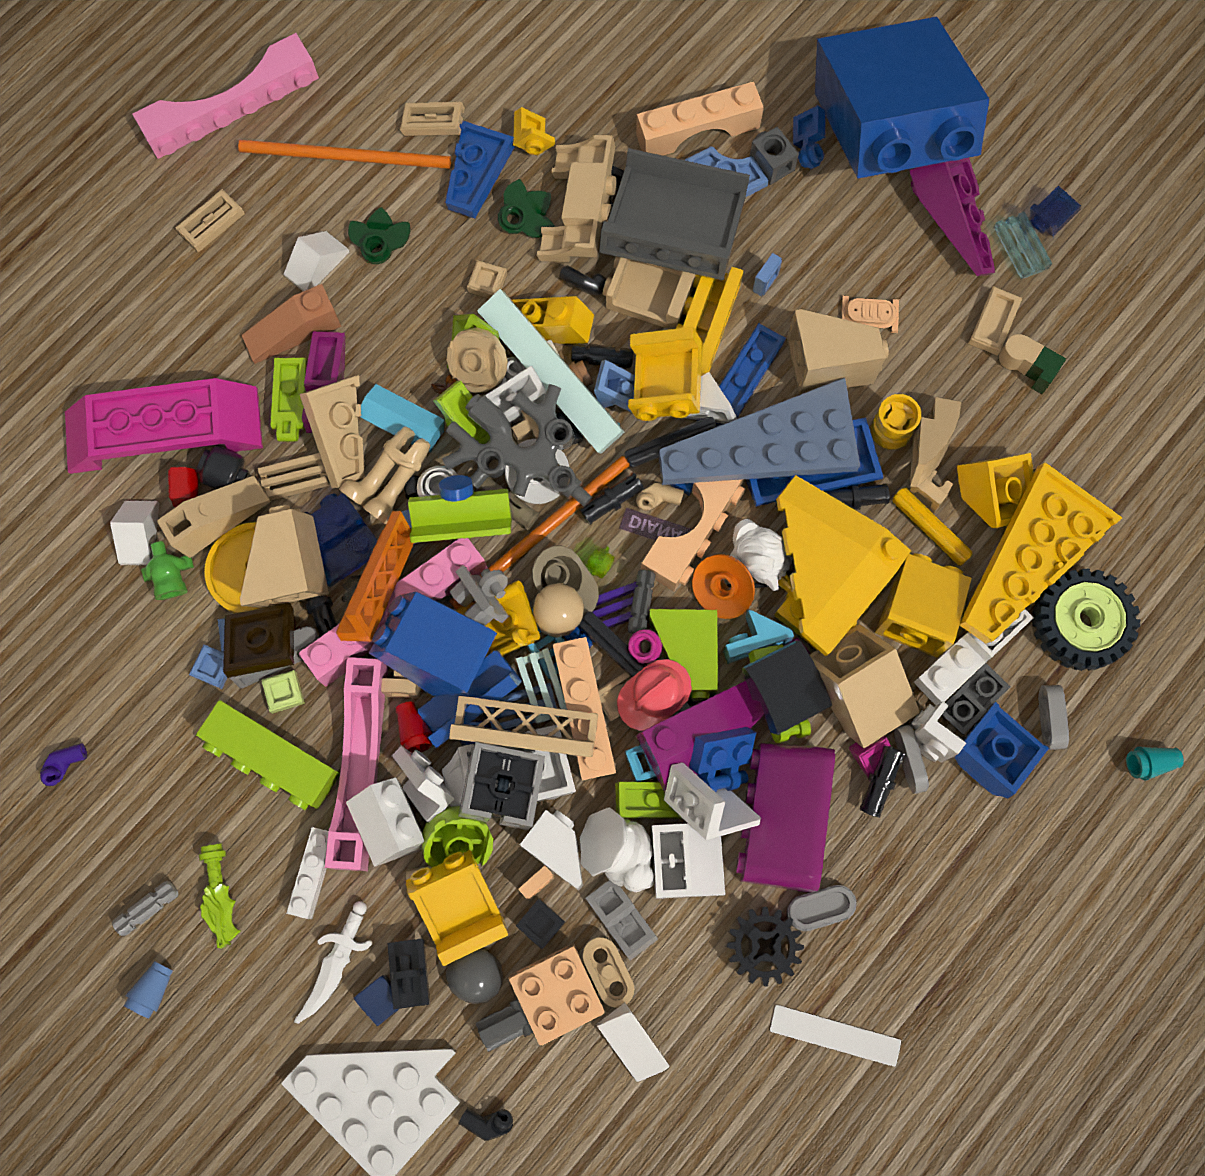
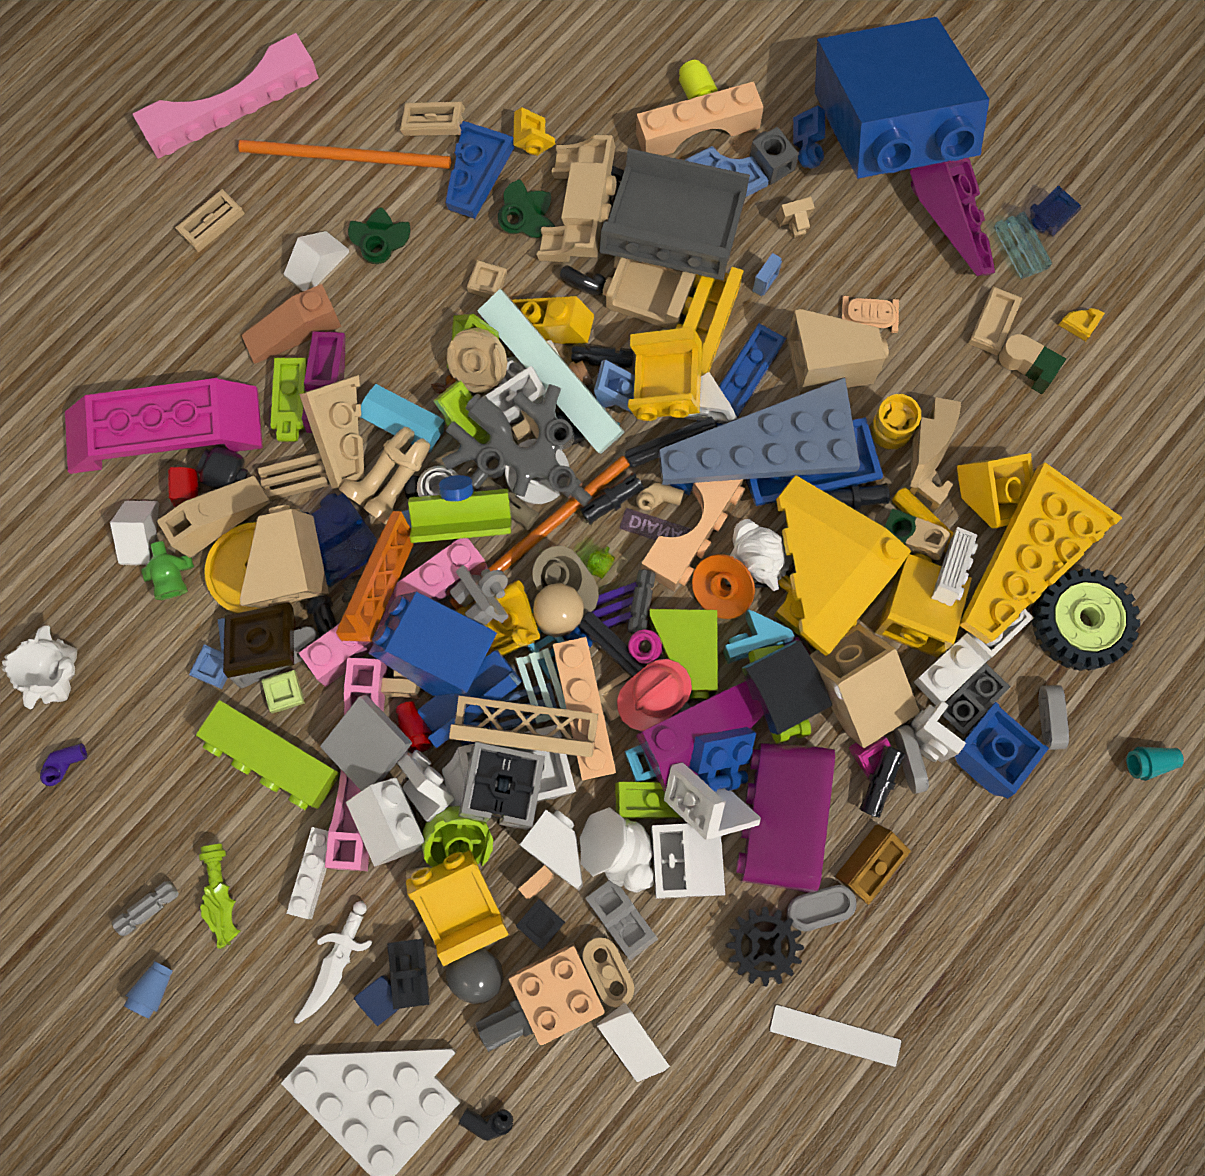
(41, 668): none -> white hair
(366, 743): none -> light grey tile
(696, 79): none -> neon yellow brick
(796, 215): none -> tan tile
(873, 863): none -> pearl gold slope
(918, 534): none -> tan leg
(954, 567): none -> white piece
(1082, 322): none -> yellow tile

